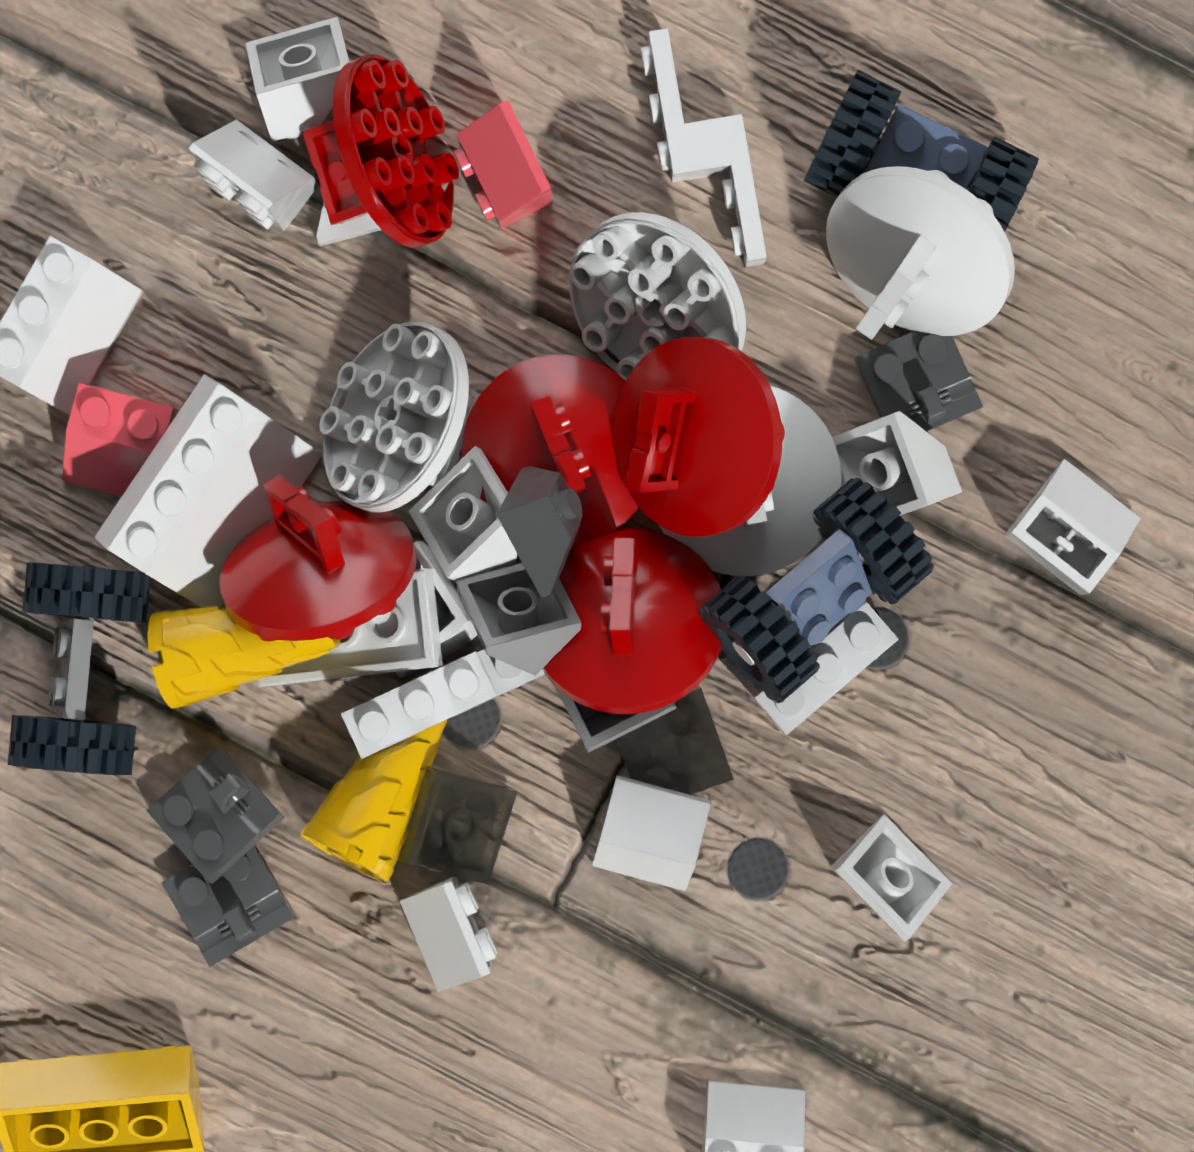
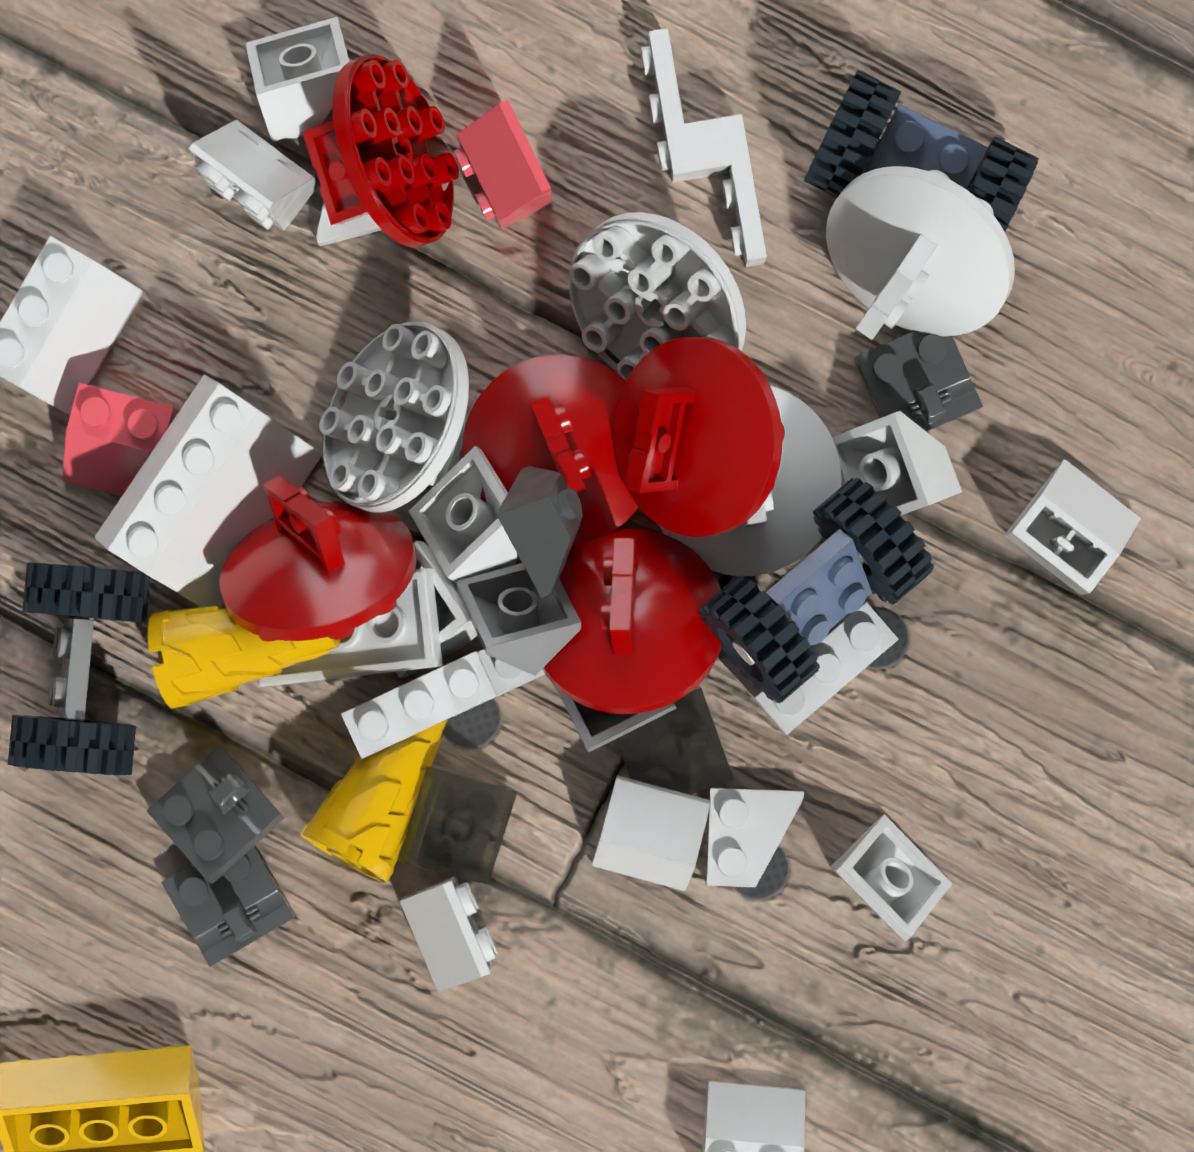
(746, 832): none -> white wing

